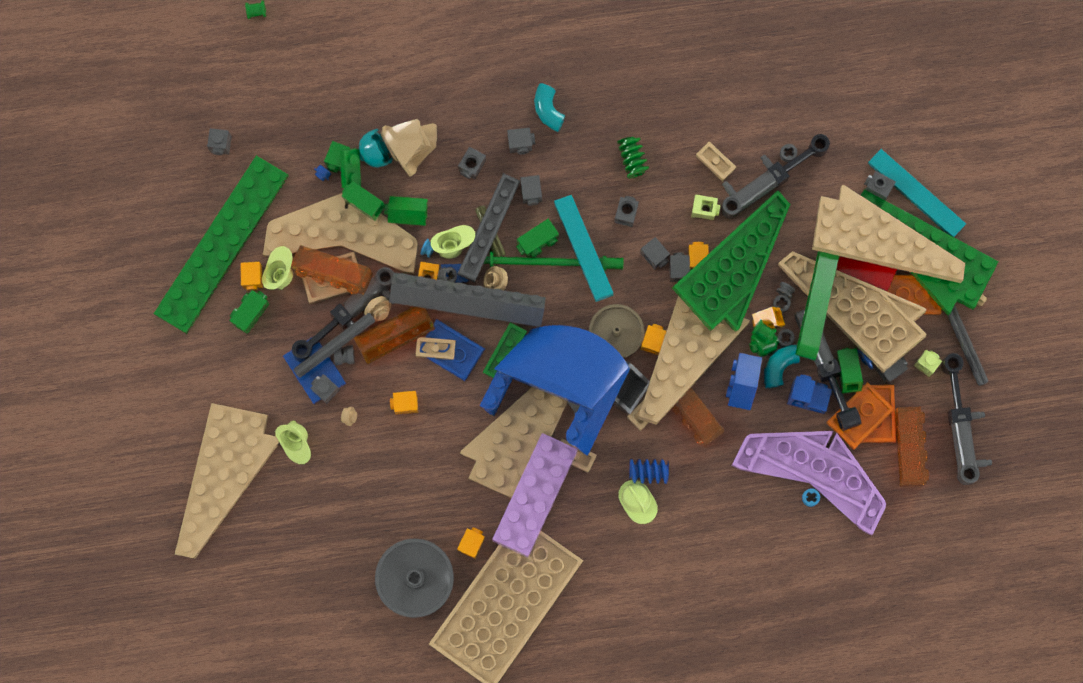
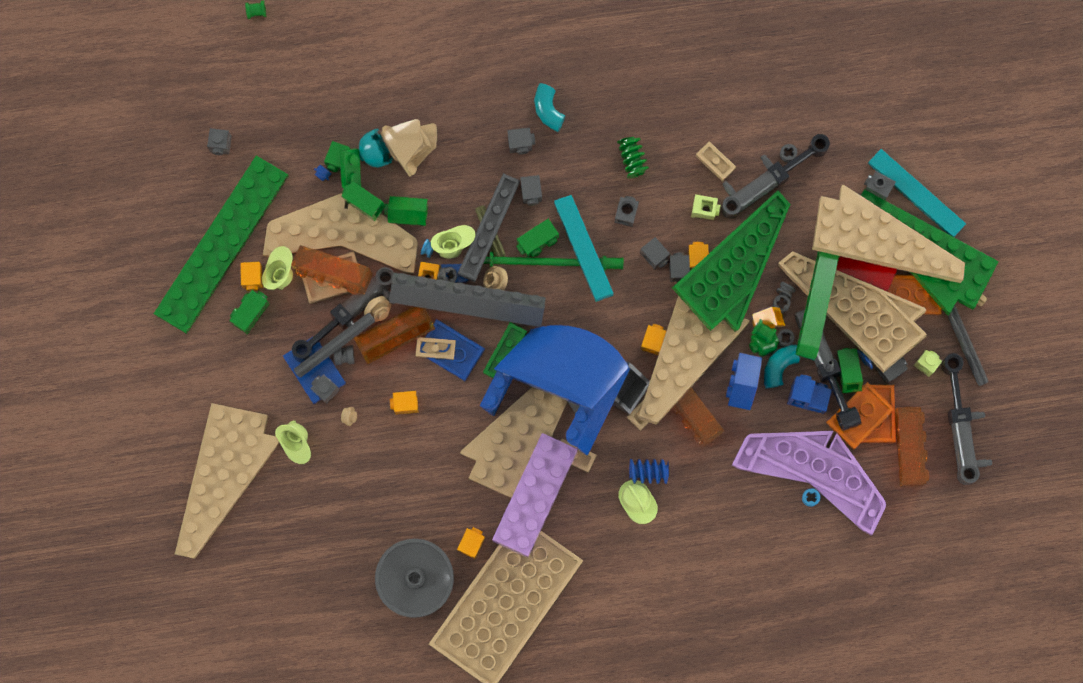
(475, 156): dark grey brick -> none
(619, 327): dark tan piece -> none

